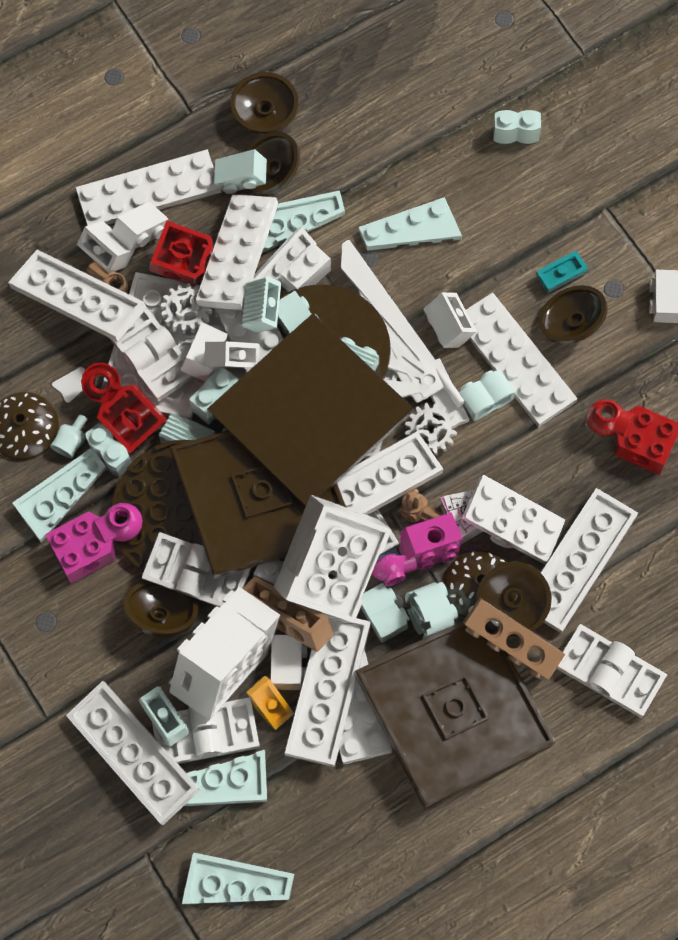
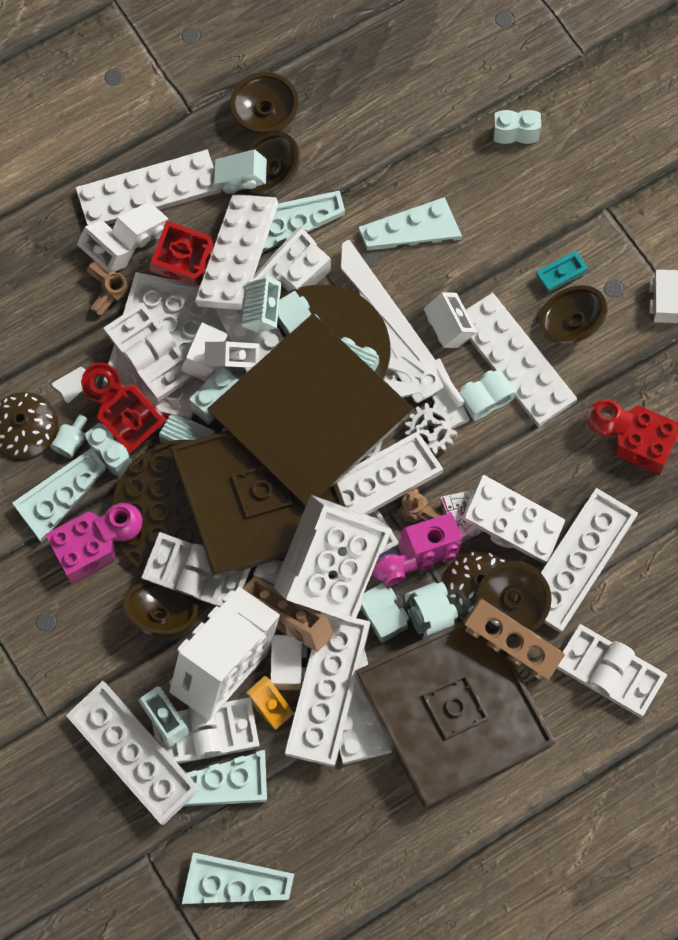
(77, 295): white plate -> none
(189, 317): white gear -> none

